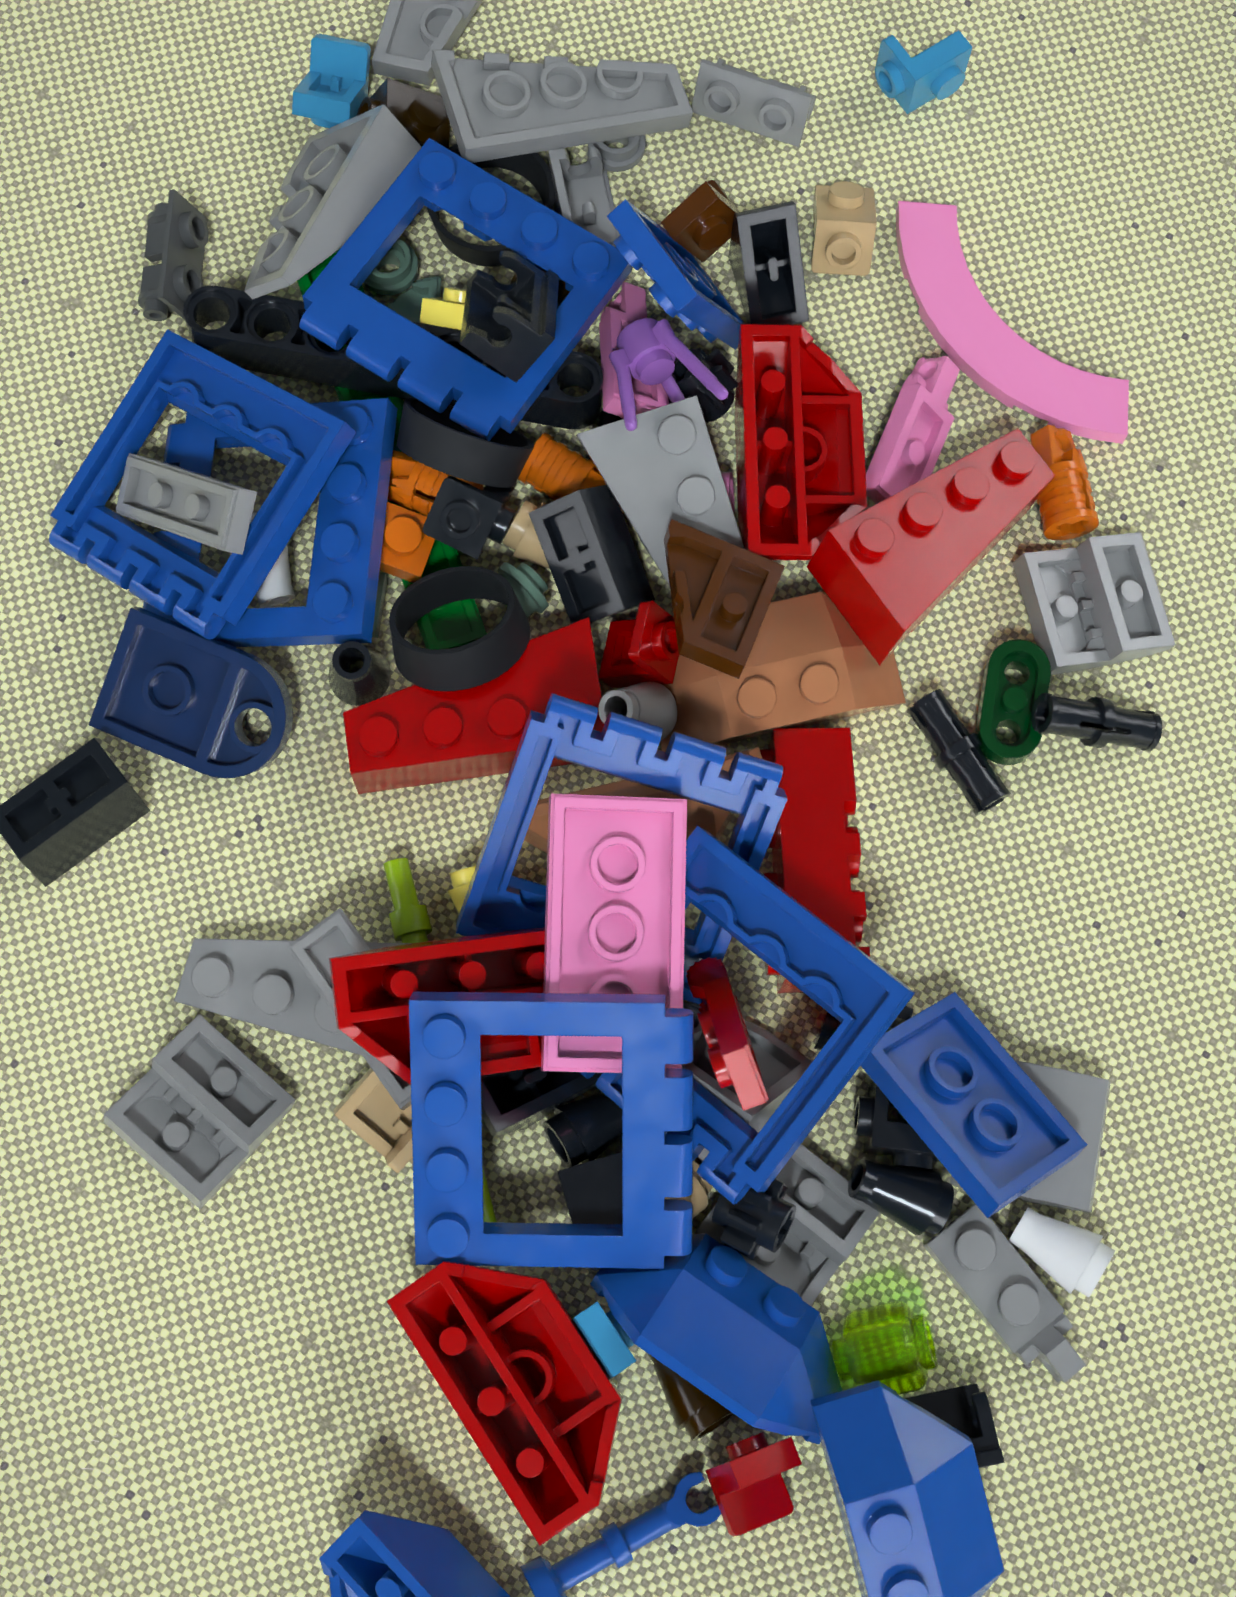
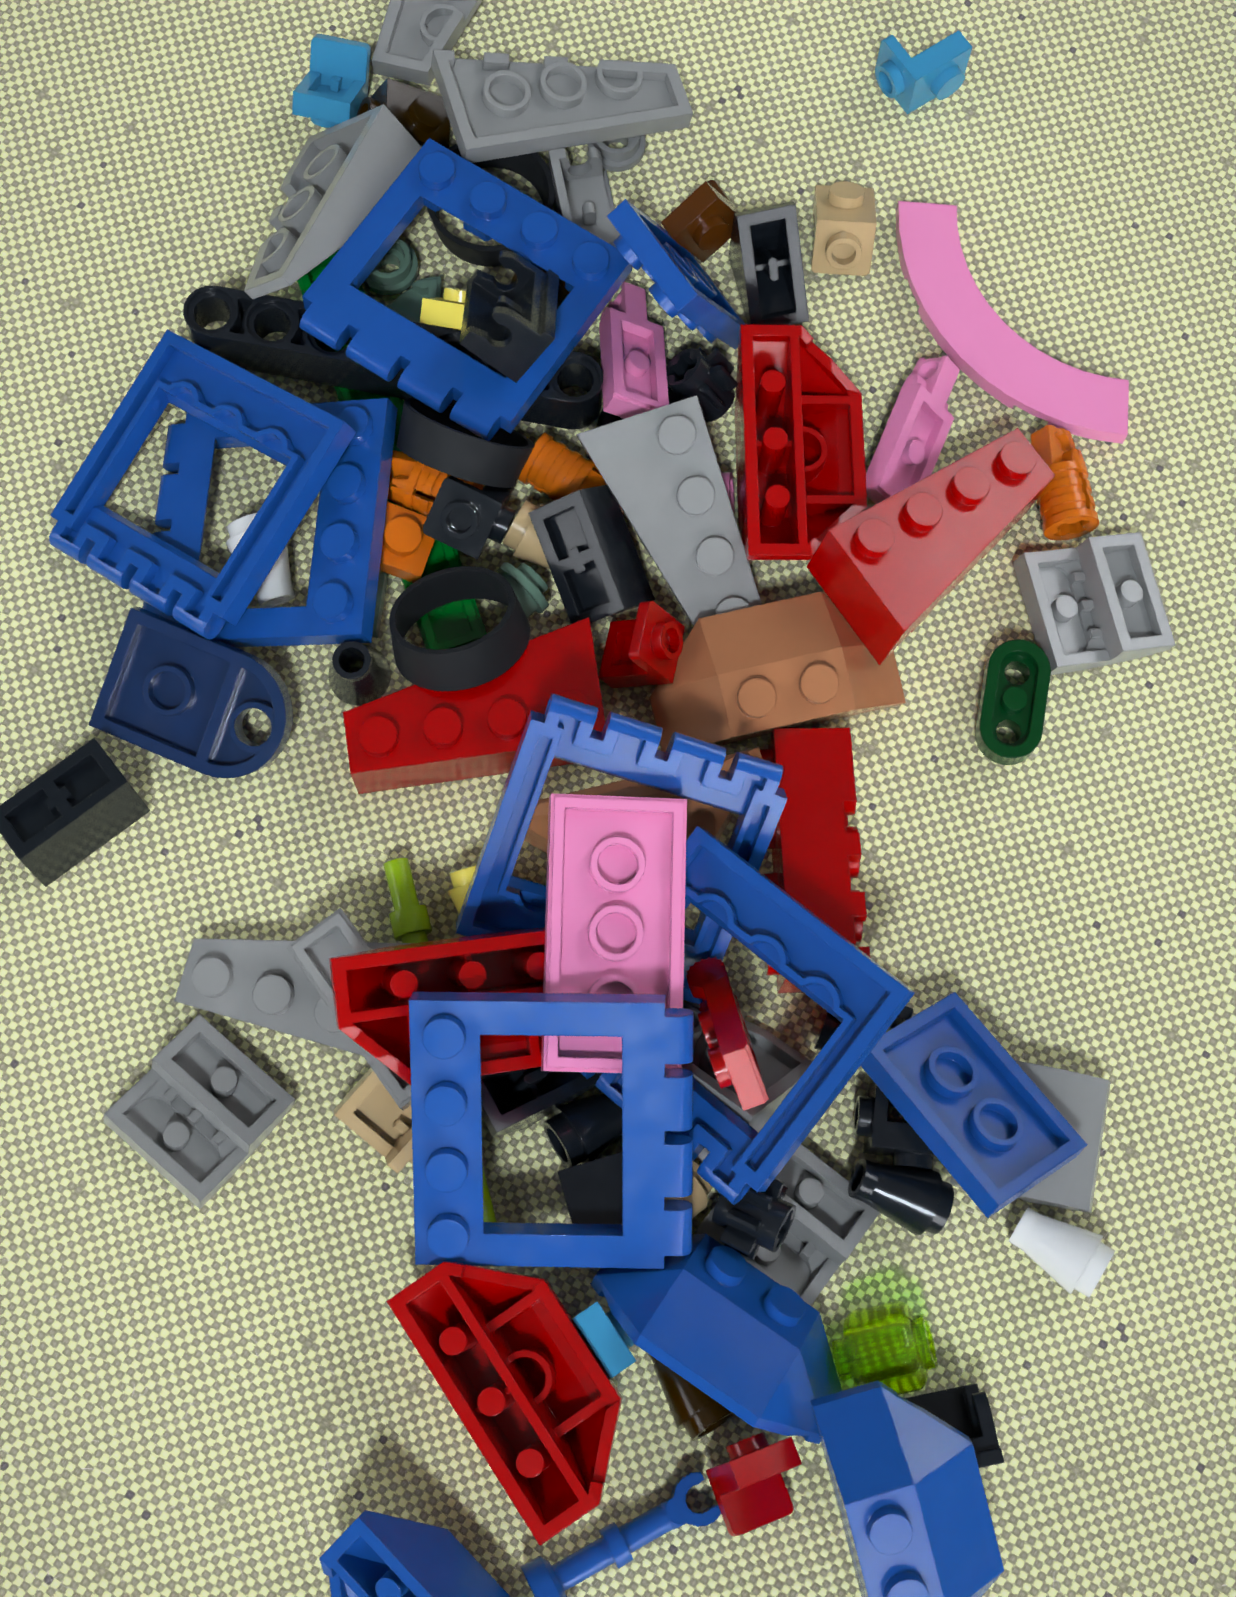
(178, 238): dark grey hinge -> none
(186, 503): light grey tile -> none
(644, 702): light grey cone -> none
(648, 354): medium lavender plant -> none
(717, 596): reddish brown wing -> none
(752, 102): light grey hinge -> none
(958, 752): black pin -> none
(1005, 1292): light grey hinge -> none
(1096, 722): black pin -> none

